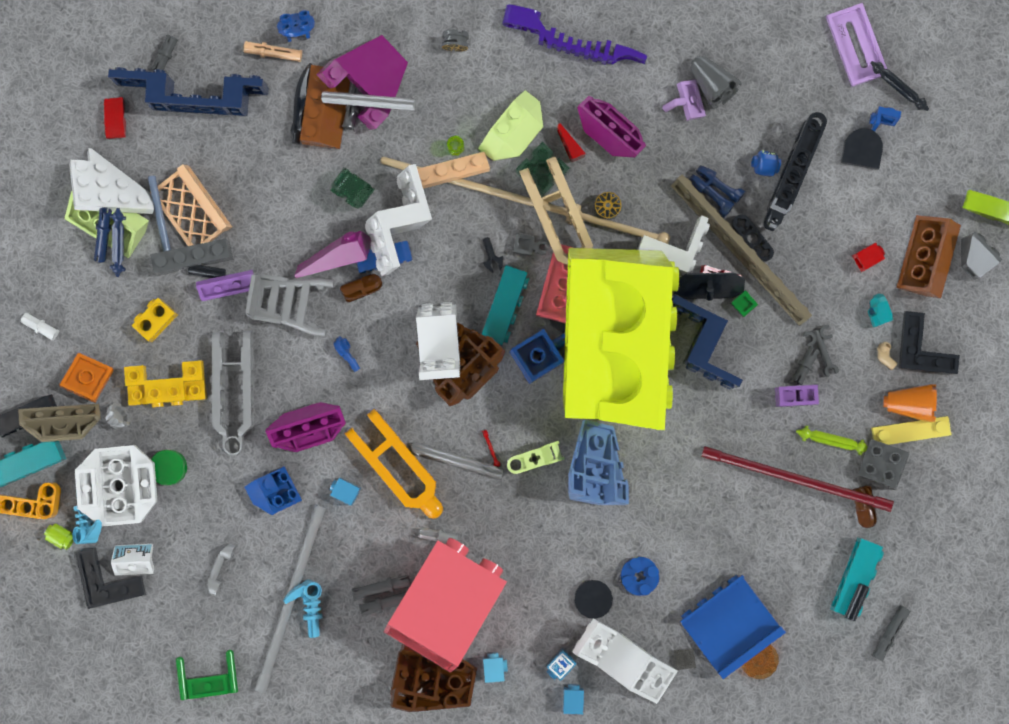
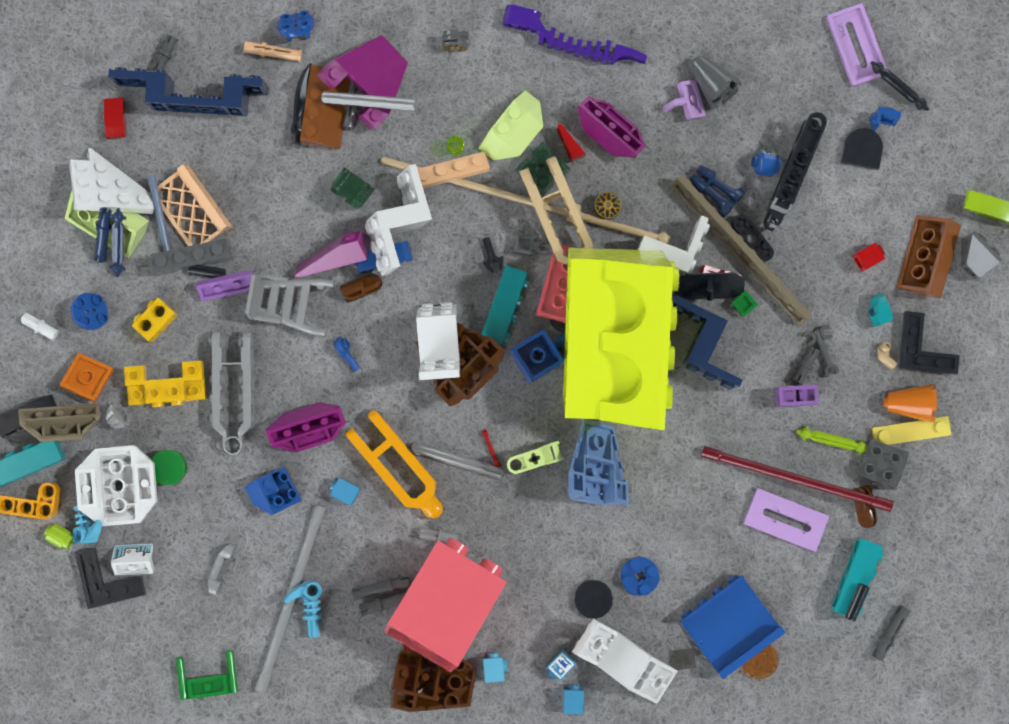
(89, 302): none -> blue plate
(766, 500): none -> lavender piece

